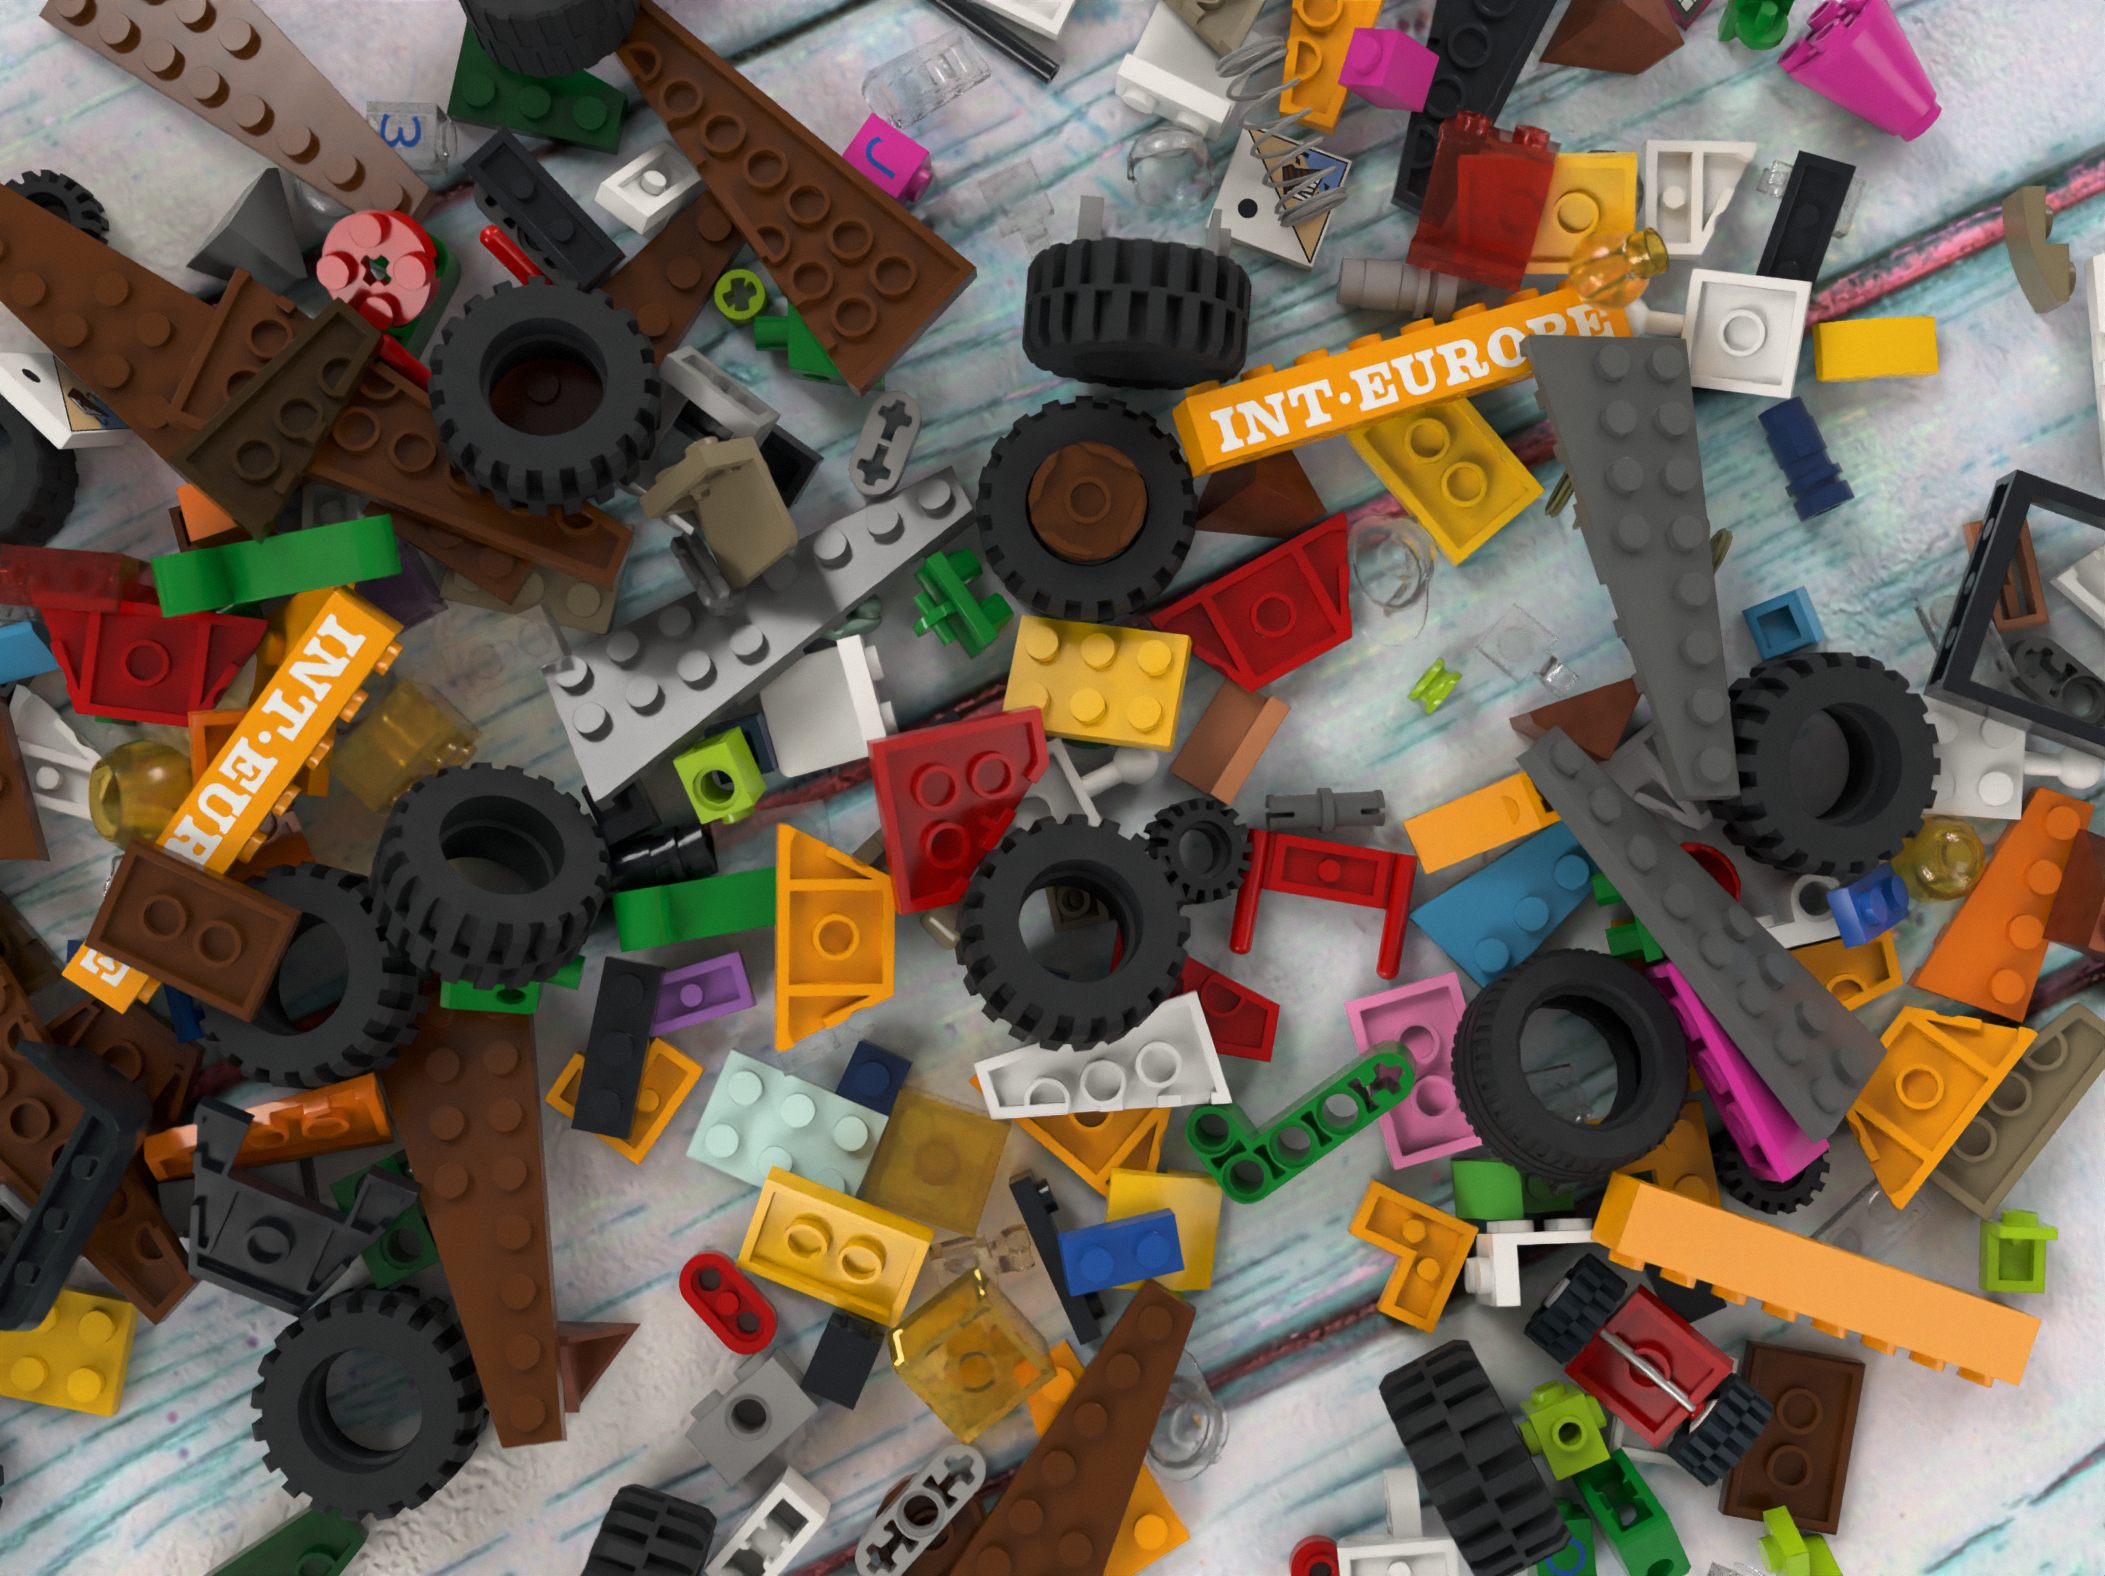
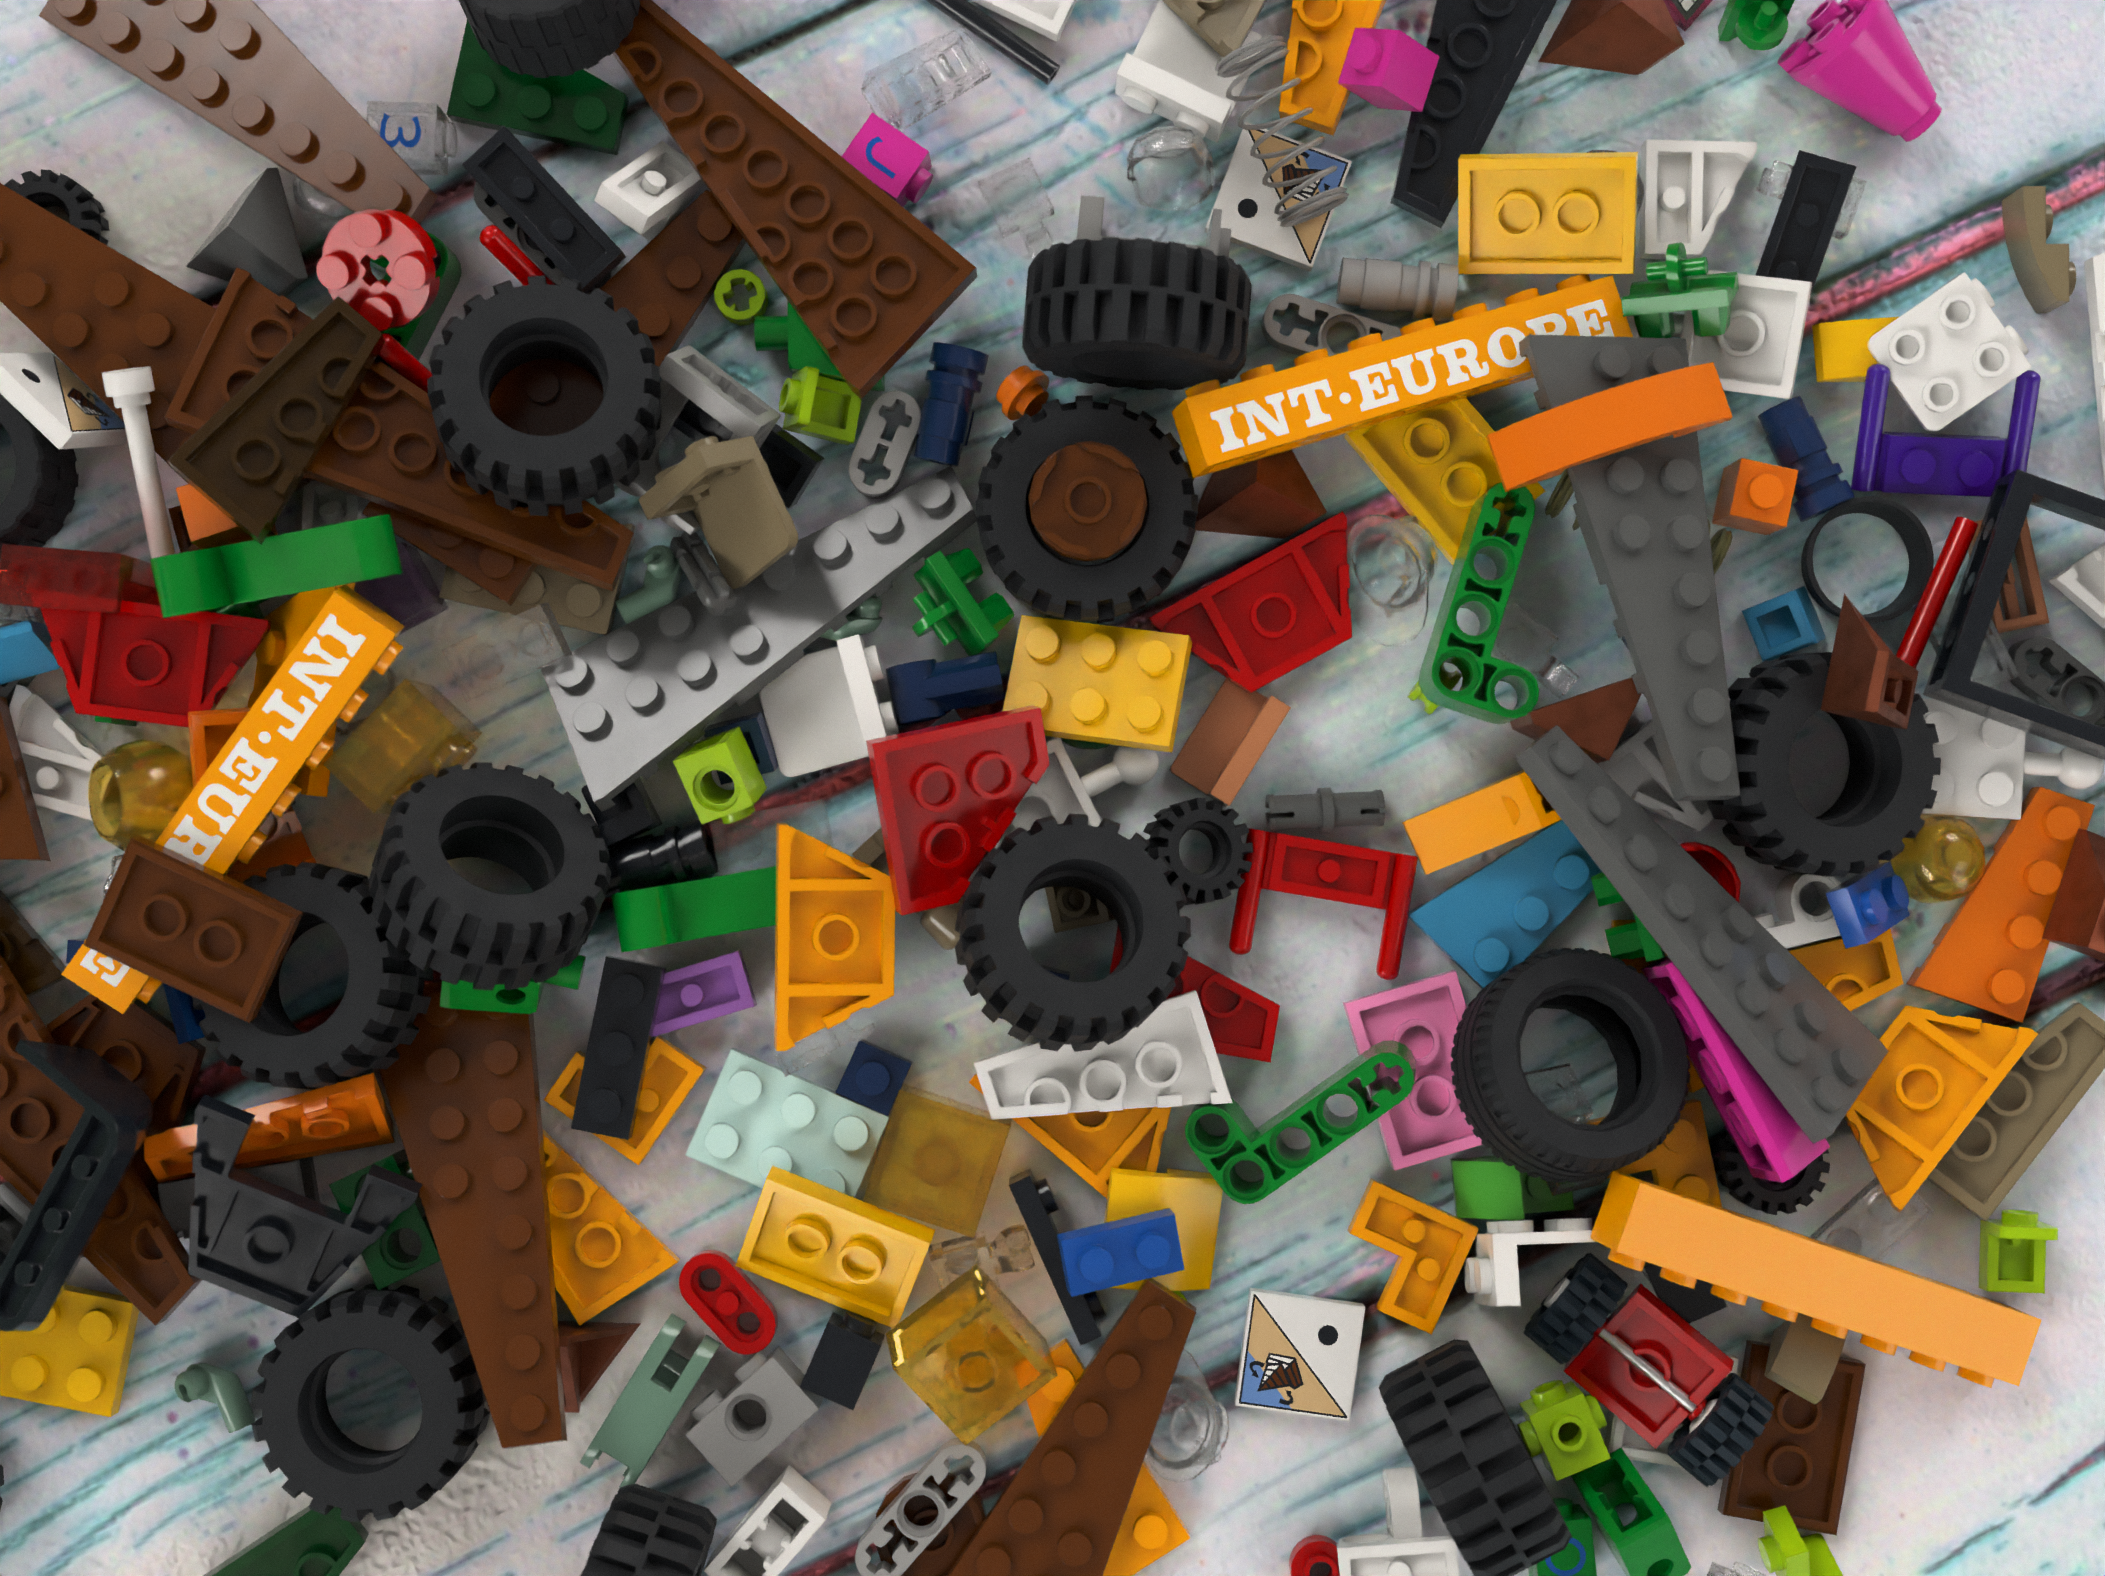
(131, 393): none -> white piece
(218, 1387): none -> sand green arm
(595, 1239): none -> light orange wing
(650, 1401): none -> sand green piece
(658, 587): none -> sand green arm
(819, 407): none -> lime bracket
(931, 689): none -> dark blue piece
(947, 409): none -> dark blue axle
(1023, 392): none -> orange plate
(1299, 1354): none -> tile
(1306, 313): none -> light grey beam
(1484, 200): clear red panel -> none
(1488, 602): none -> green beam
(1608, 423): none -> orange slope
(1616, 266): clear yellow piece -> none
(1656, 300): none -> green hips
(1755, 496): none -> orange brick
(1803, 1358): none -> dark tan slope
(1866, 676): none -> copper slope
(1914, 537): none -> black tyre
(1936, 591): none -> red bar
(1939, 461): none -> dark purple plate
(1949, 352): none -> white bracket

